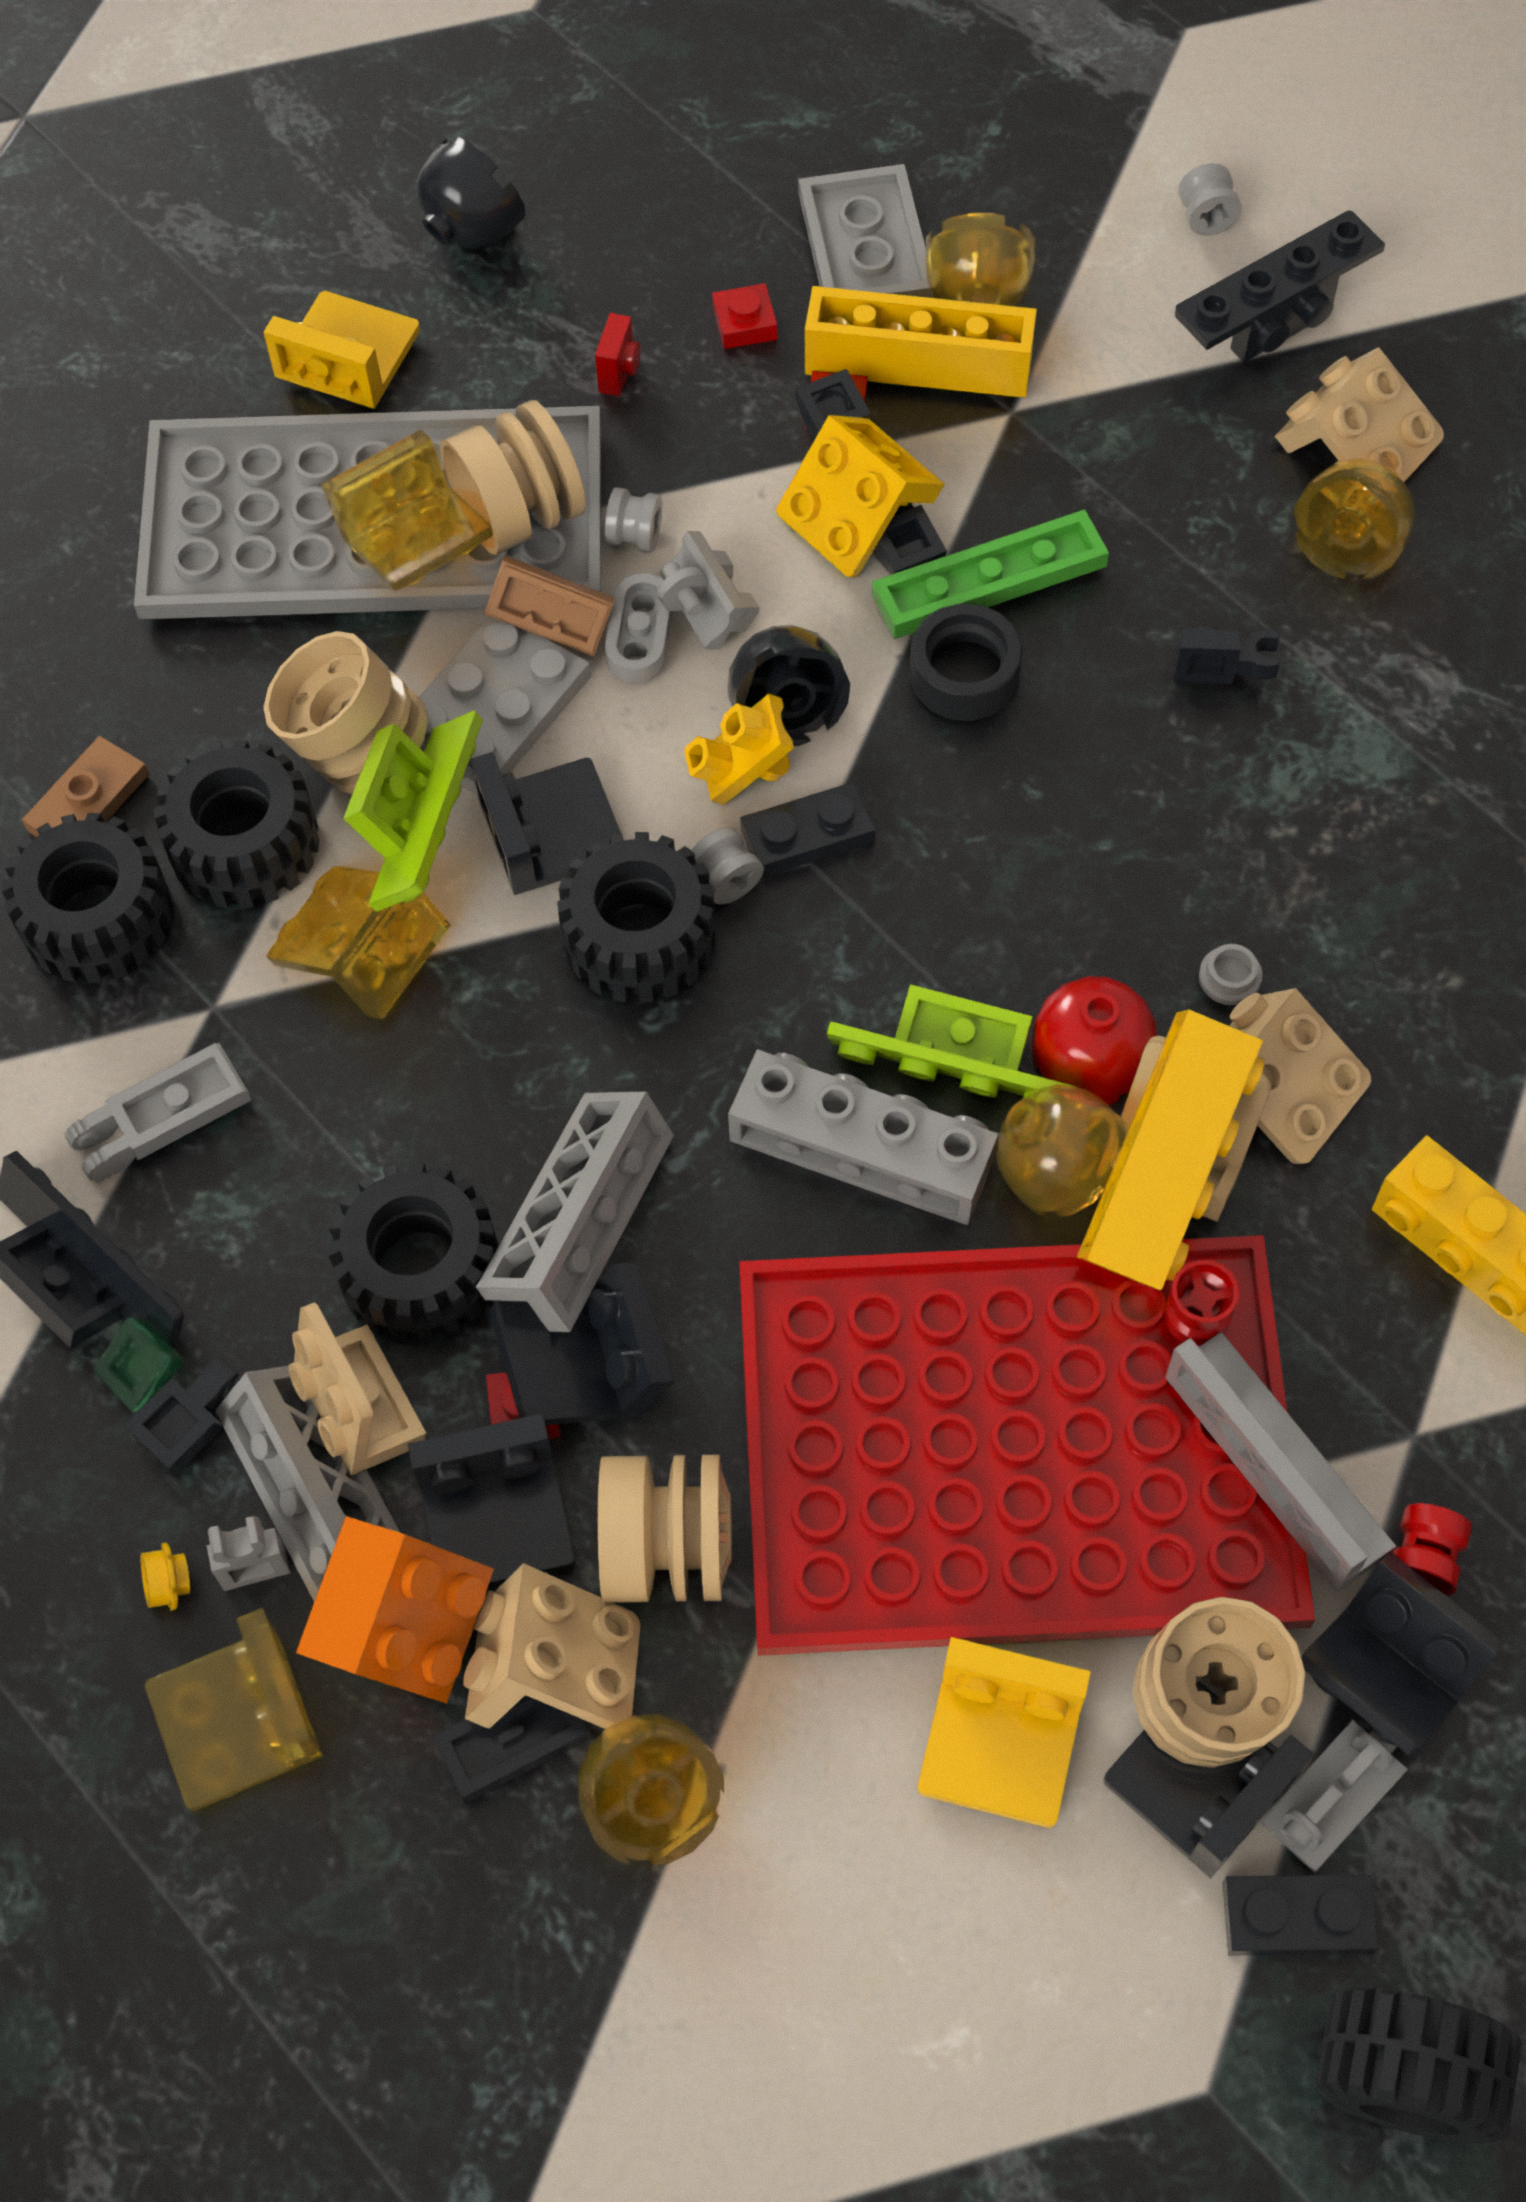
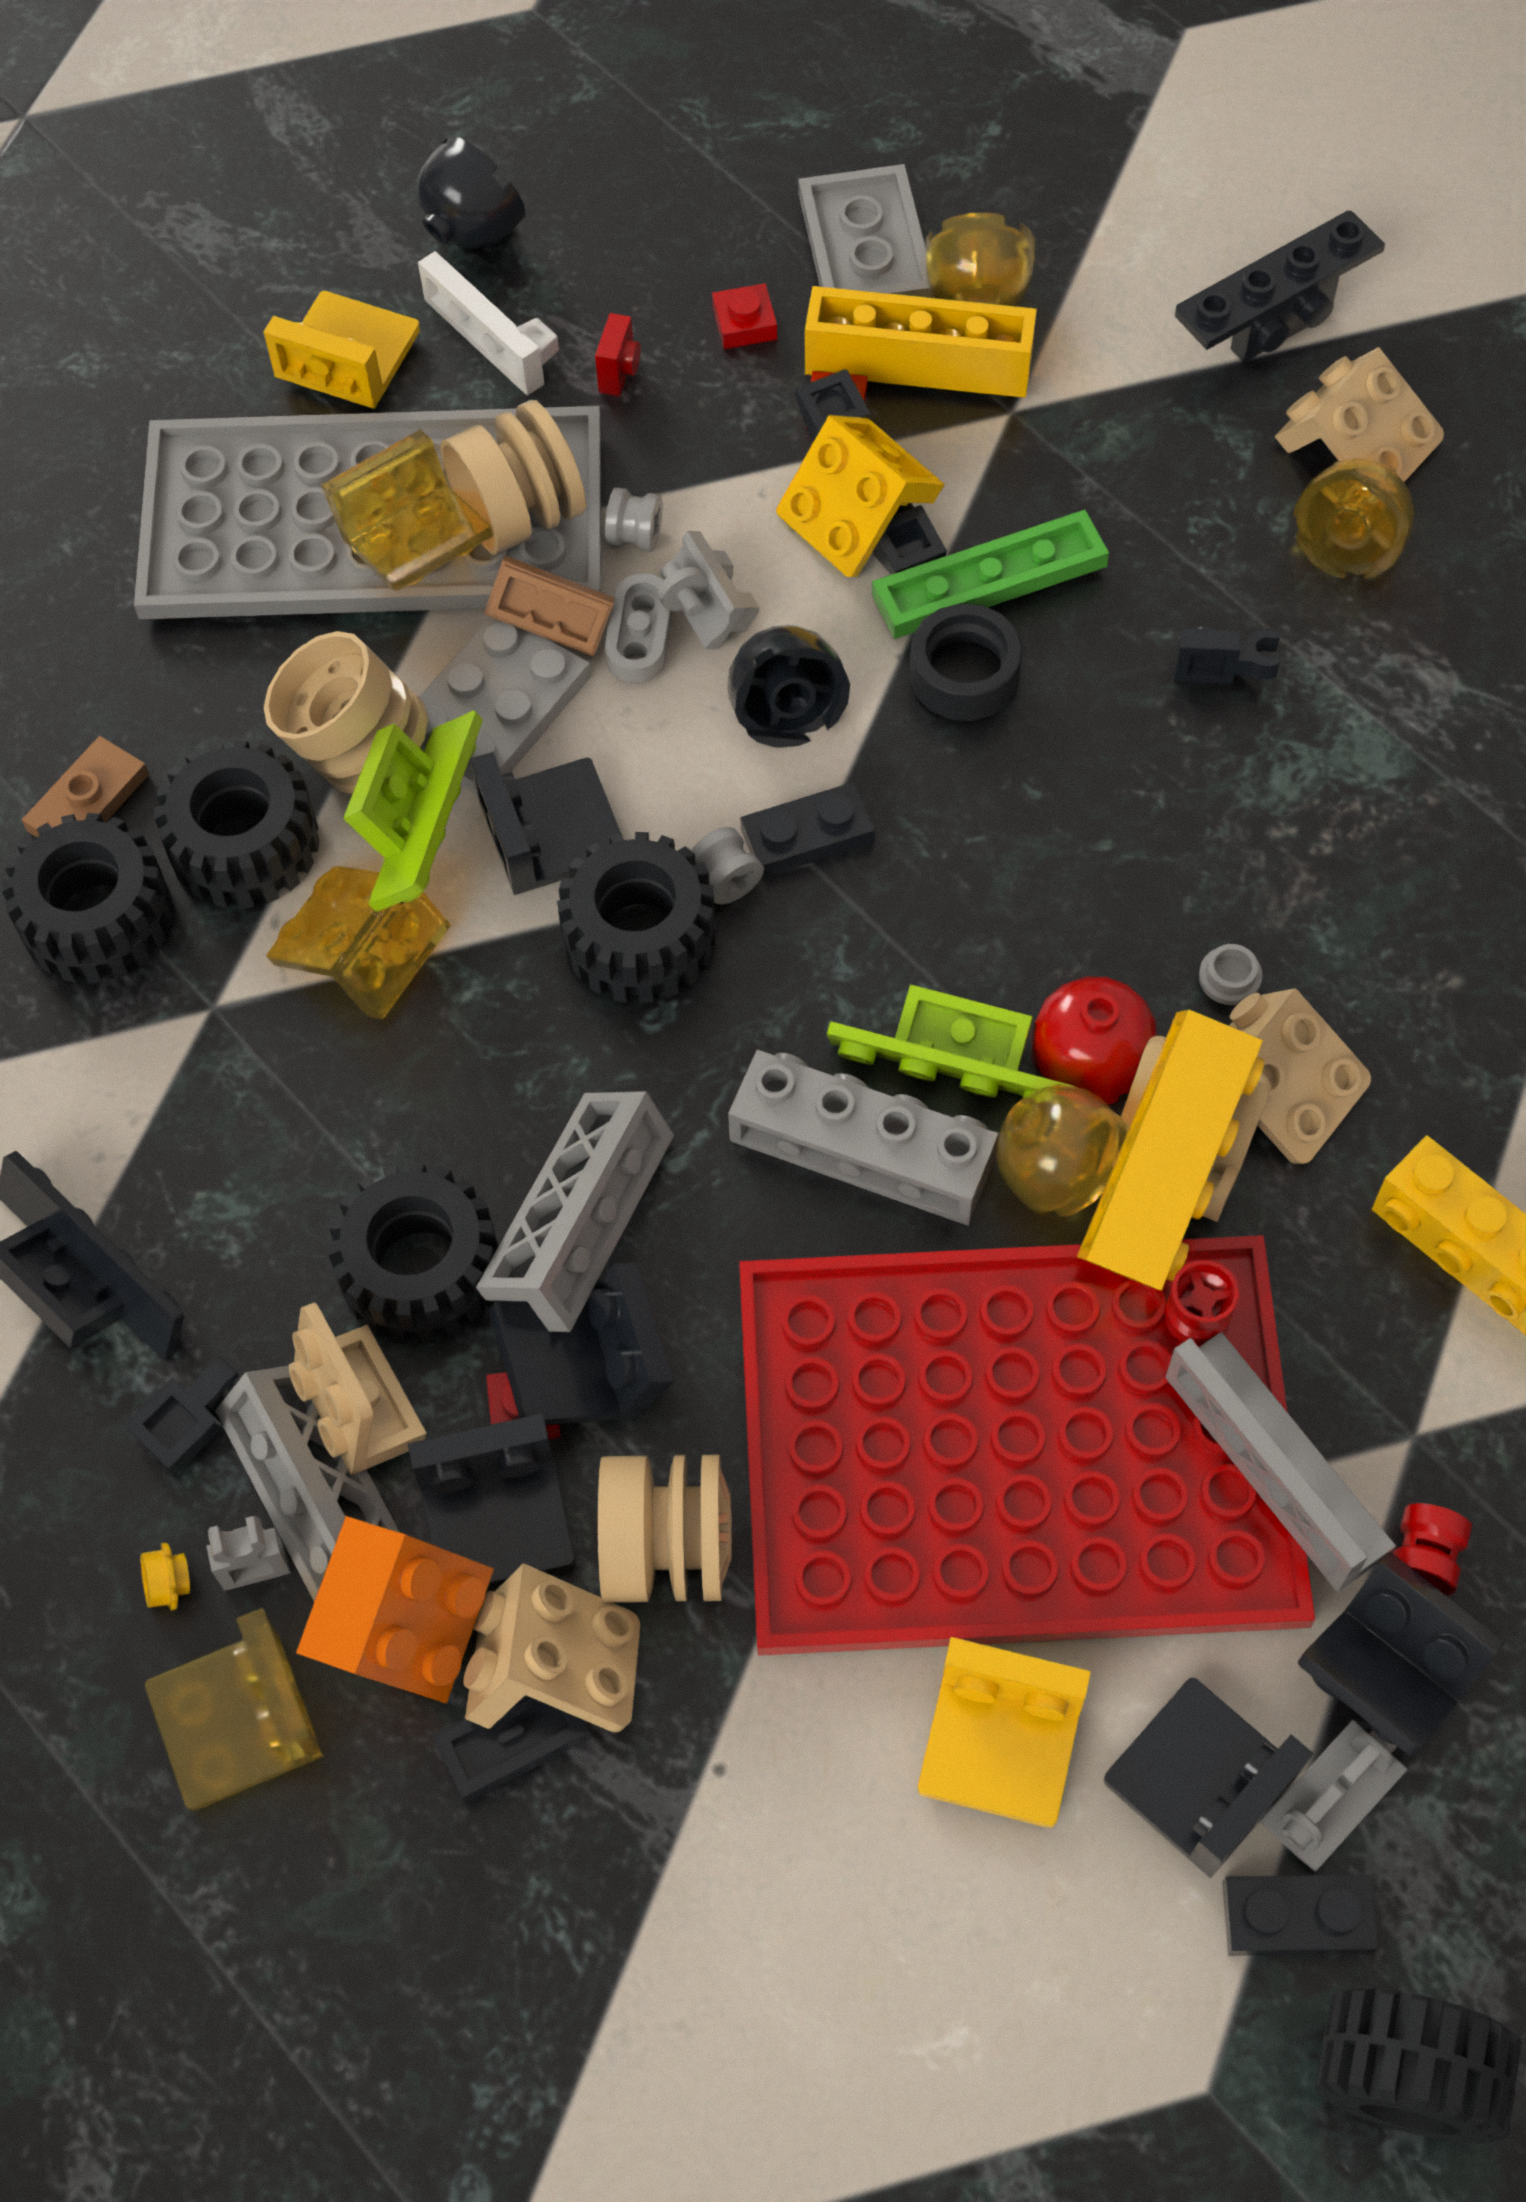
(137, 1363): clear green plate -> none
(159, 1111): light grey hinge -> none
(512, 349): none -> white hinge
(649, 1789): clear yellow cylinder -> none
(748, 748): yellow hips -> none
(1209, 199): light grey wheel -> none
(1242, 1653): tan wheel -> none

